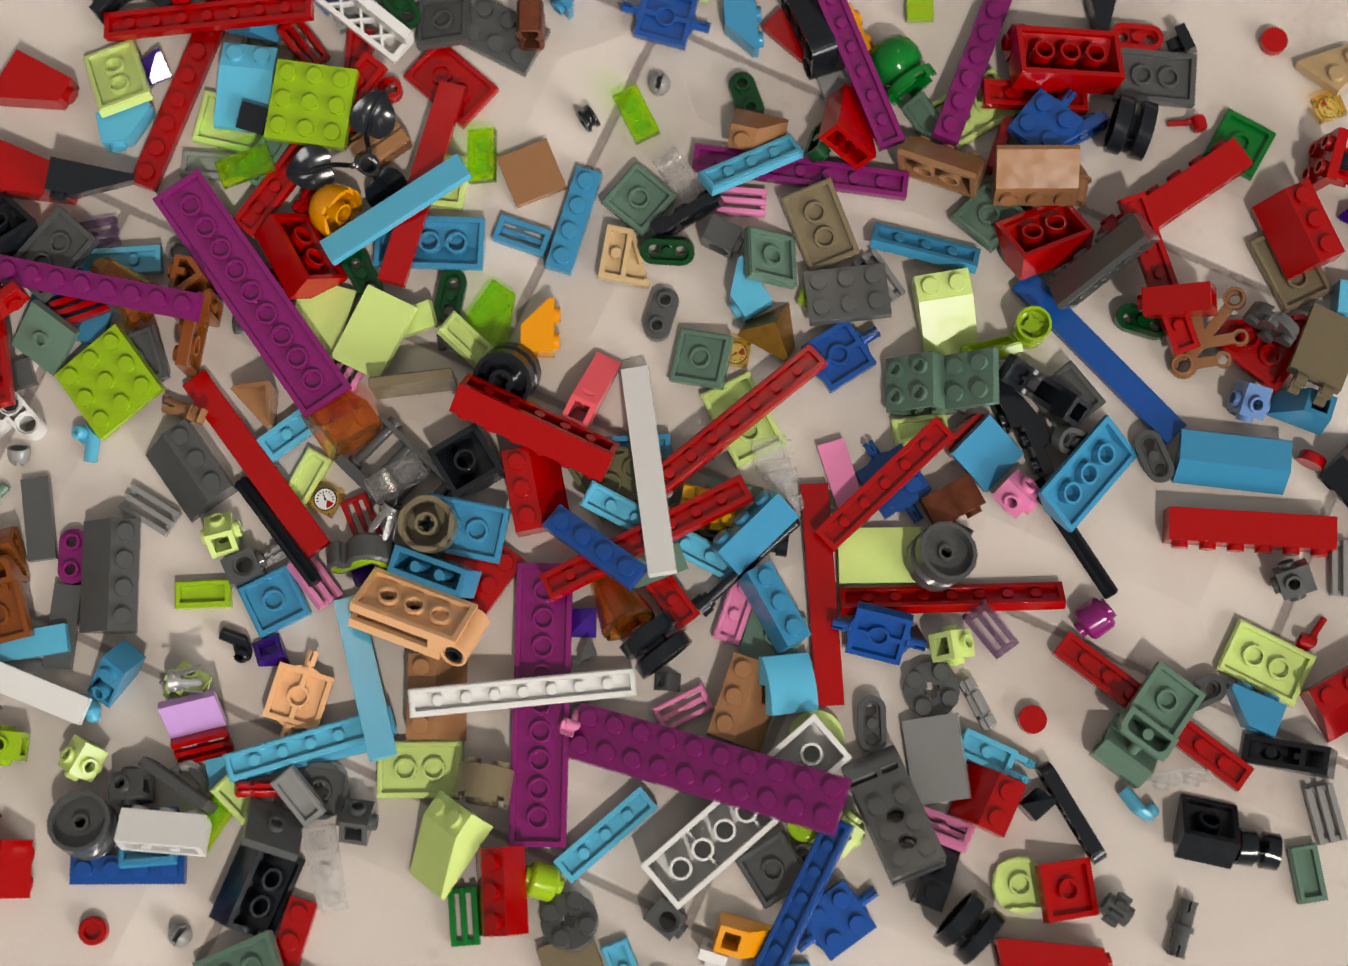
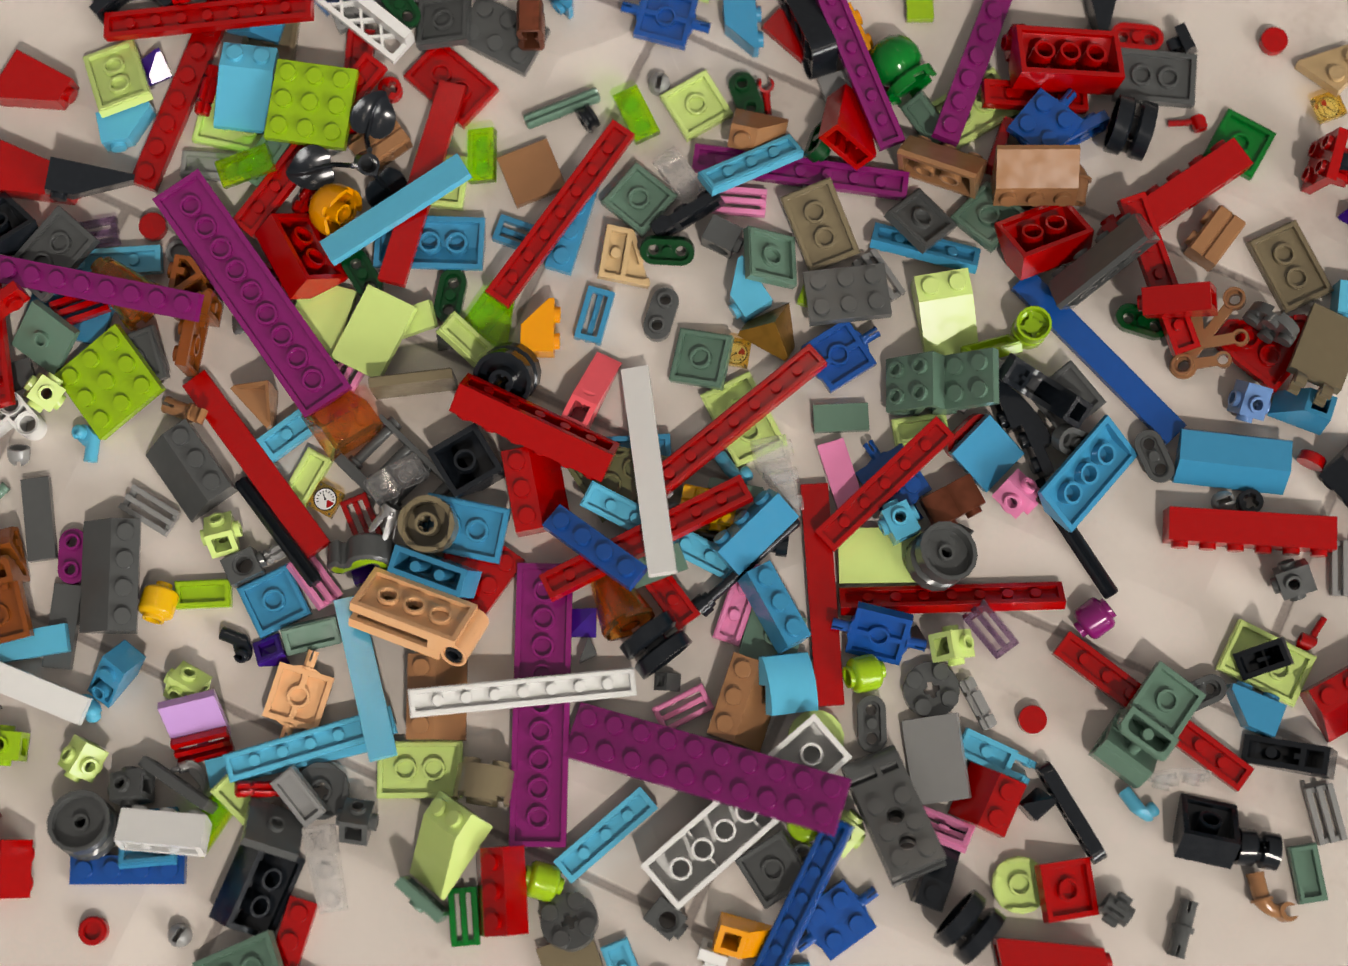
(33, 392): none -> yellowish green brick
(153, 226): none -> red tile
(158, 602): none -> yellow head
(176, 683): flat silver piece -> none
(207, 91): none -> red axle
(252, 118): black tile -> none
(311, 635): none -> sand green tile
(325, 57): red tile -> none
(422, 899): none -> sand green plate
(560, 214): none -> red plate
(561, 108): none -> sand green axle
(569, 725): bright pink hand -> none
(588, 337): none -> dark azure tile
(696, 105): none -> yellowish green tile
(730, 468): none -> medium azure arm
(766, 94): none -> red hand
(840, 418): none -> sand green tile
(864, 673): none -> lime head
(898, 530): none -> medium azure brick
(920, 220): none -> dark grey plate
(1214, 238): none -> medium nougat brick
(1222, 495): none -> light grey hinge
(1257, 499): none -> black bush
(1262, 899): none -> medium nougat piece
(1263, 658): none -> black slope
(1298, 230): red slope -> none

